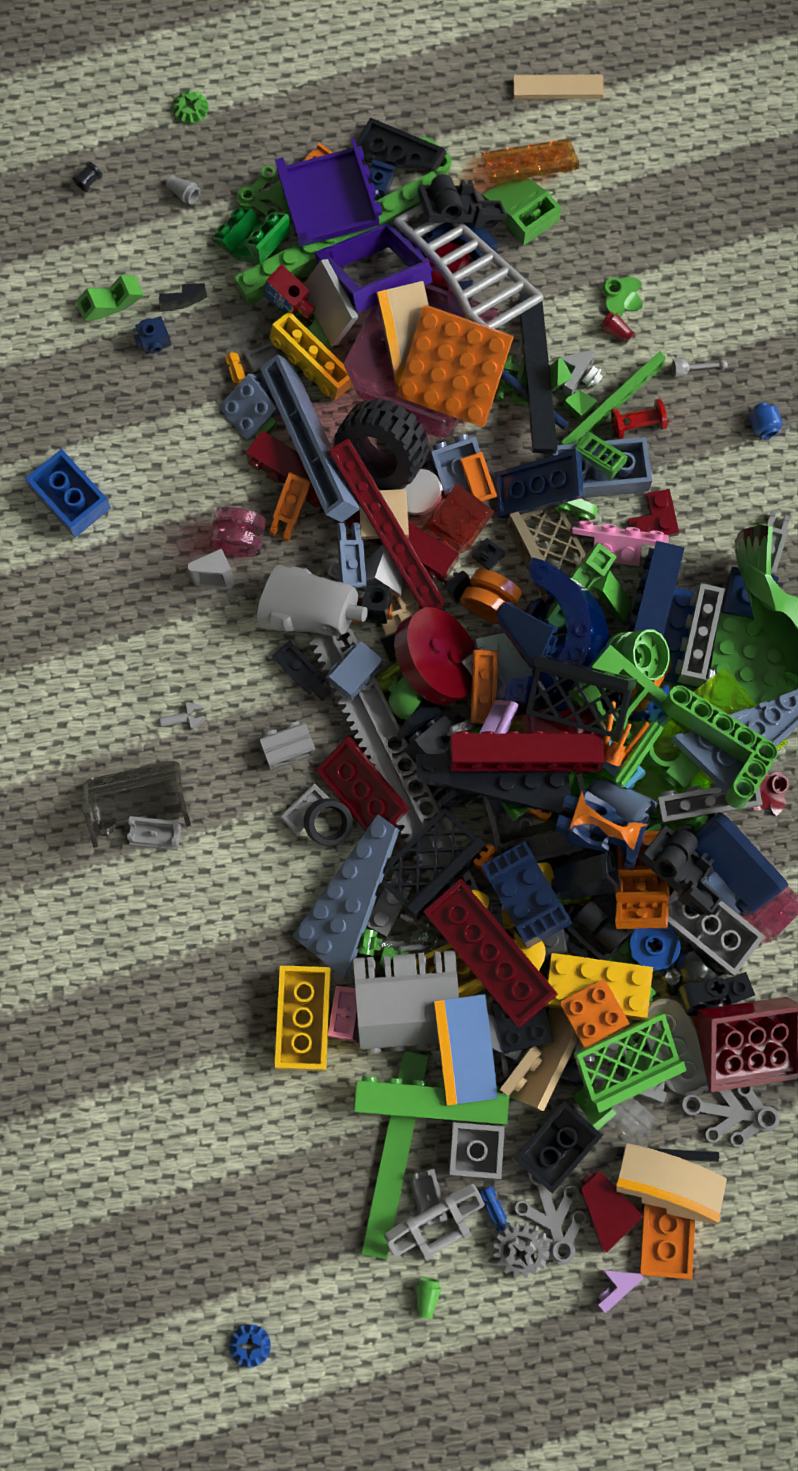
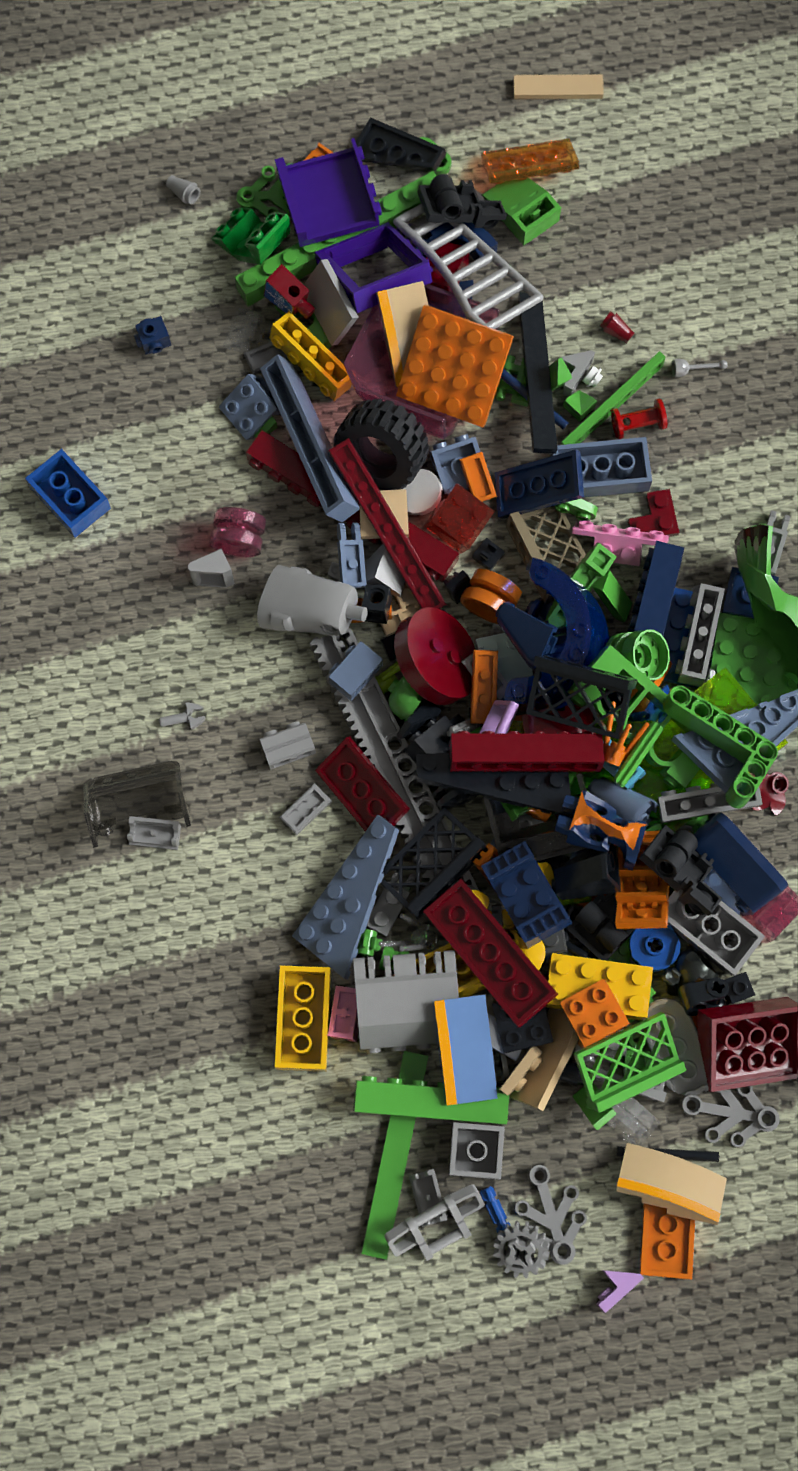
(87, 176): black bush -> none
(103, 302): bright green brick -> none
(187, 114): bright green gear -> none
(190, 295): black slope -> none
(235, 369): light orange axle -> none
(241, 1336): blue gear -> none
(290, 504): orange hinge -> none
(301, 670): black hinge -> none
(344, 831): black tyre -> none
(382, 177): dark blue brick -> none
(427, 1296): bright green cone -> none
(559, 1146): black slope -> none
(607, 1209): dark red slope -> none
(618, 456): bright green slope -> none
(625, 297): bright green plate -> none
(765, 420): blue head -> none

